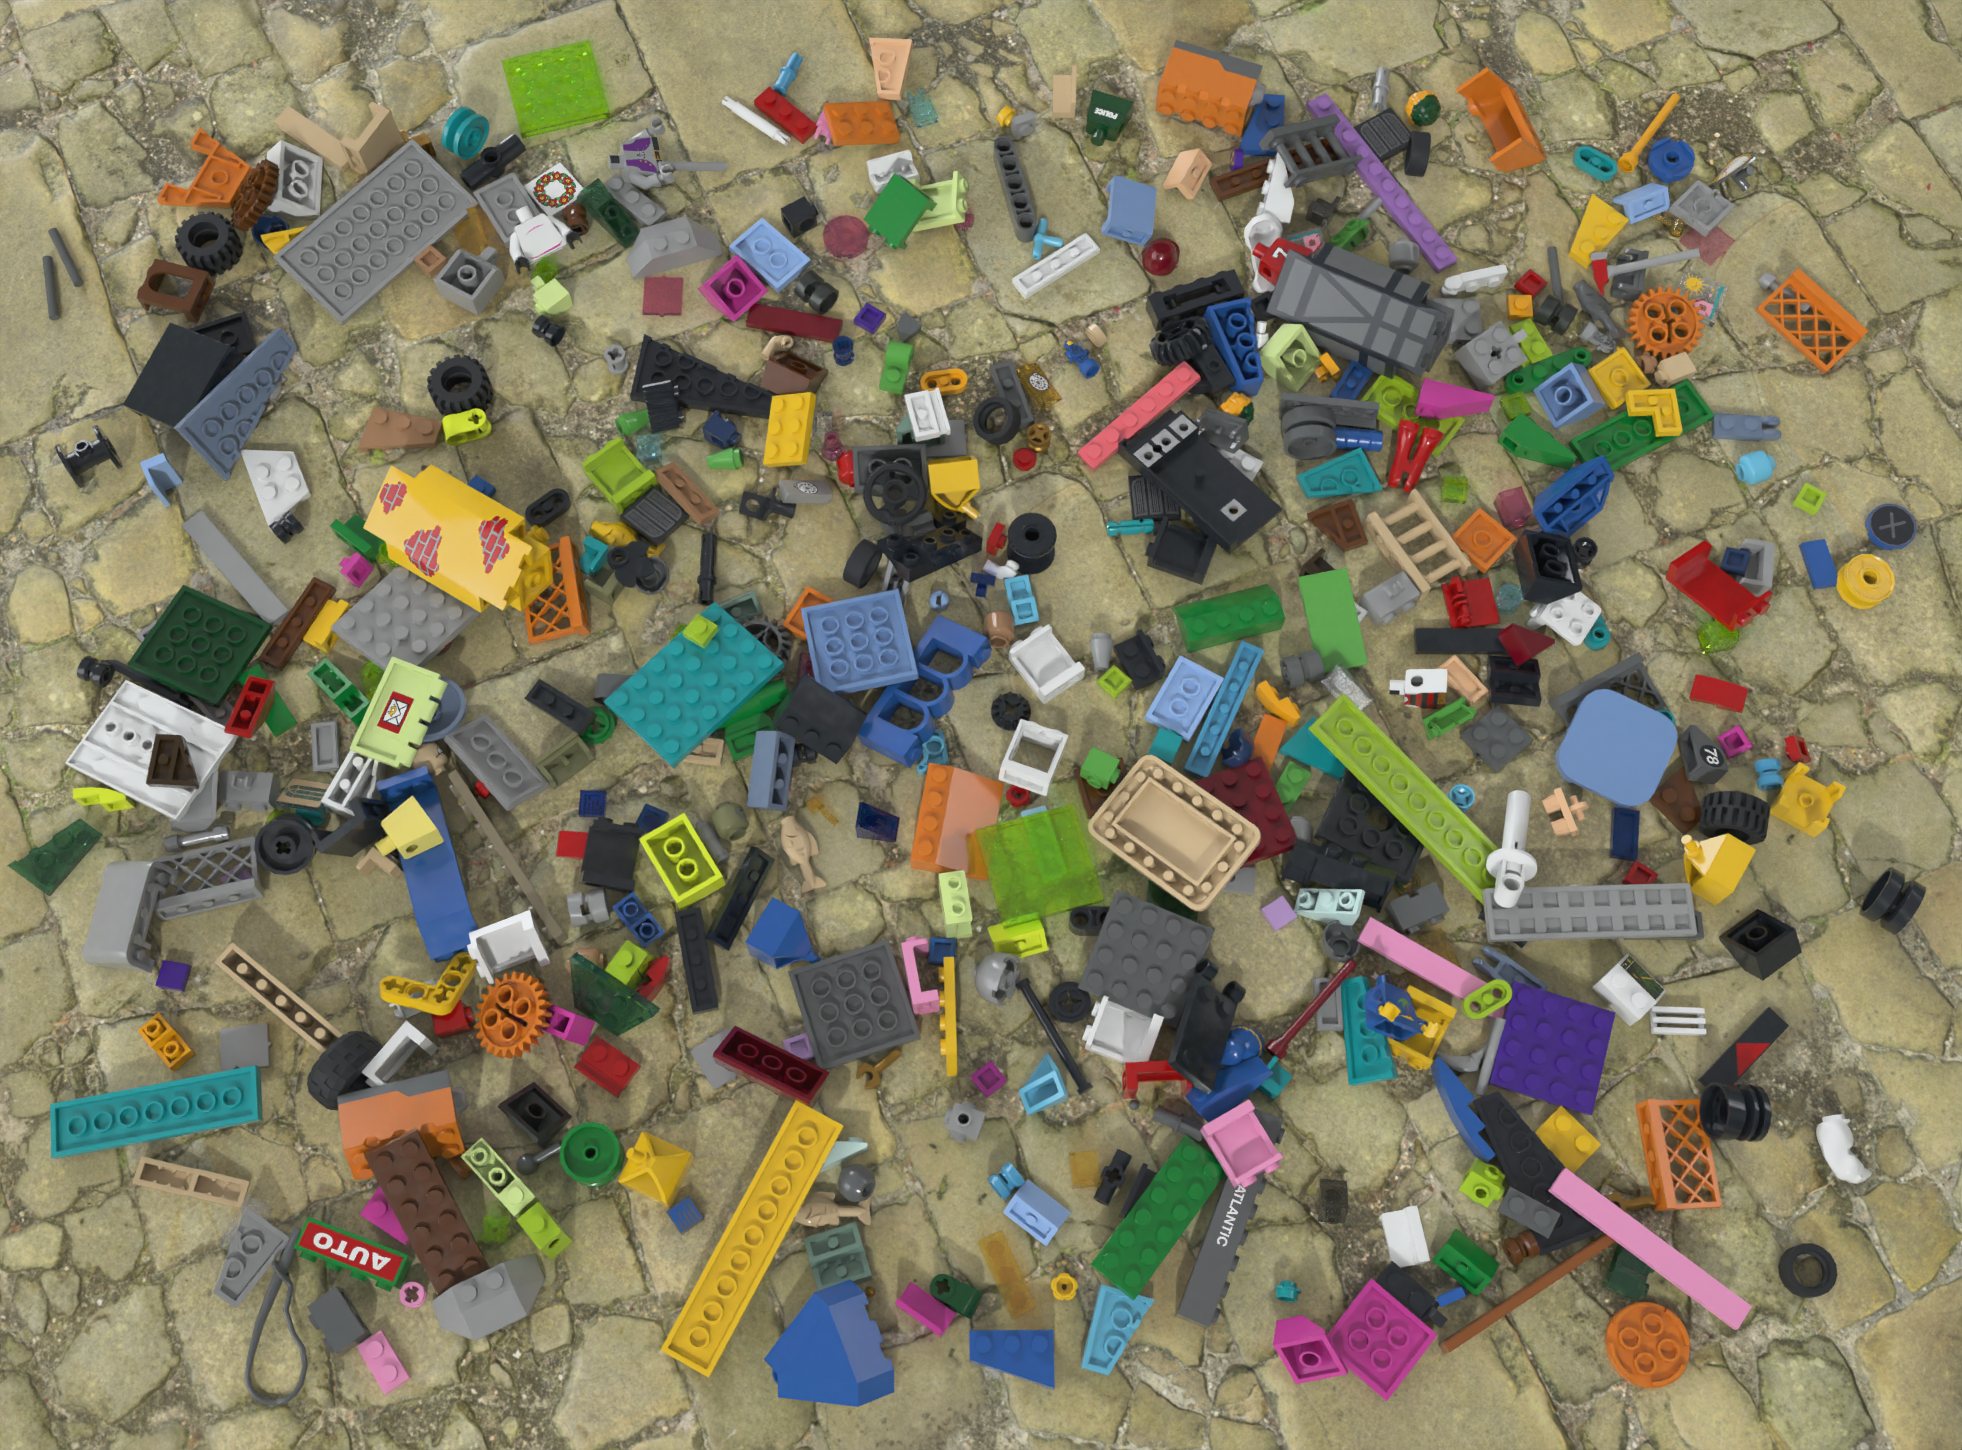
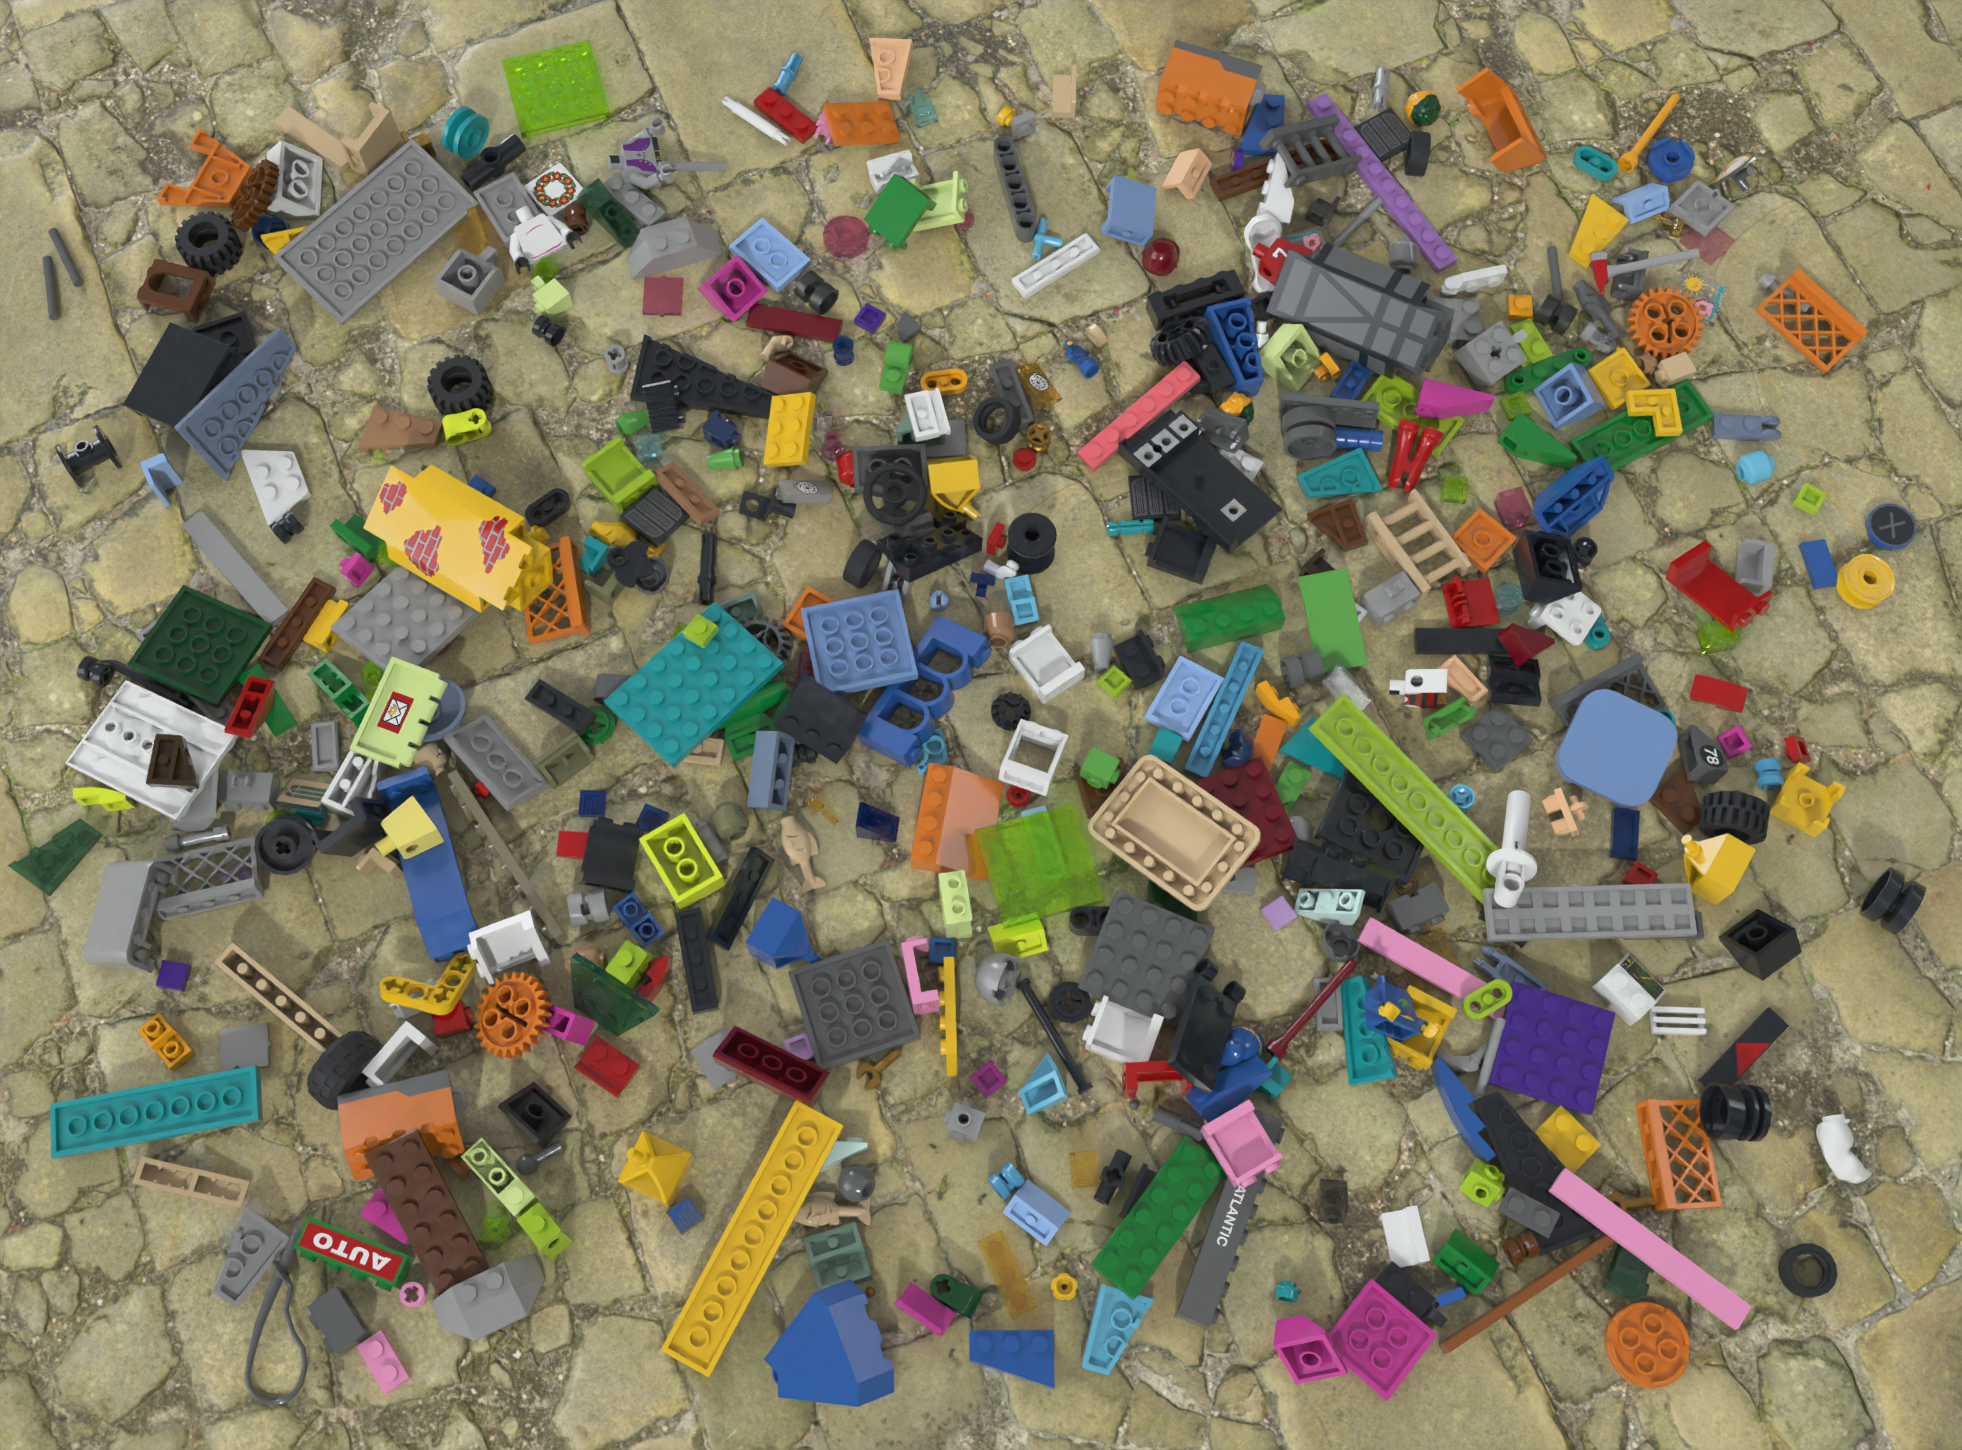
(430, 261): medium nougat plate -> none
(577, 1150): green wheel -> none
(799, 216): black brick -> none
(1107, 117): dark green torso -> none
(1354, 232): bright green hinge -> none
(1531, 284): red tile -> none
(1735, 561): dark blue tile -> none

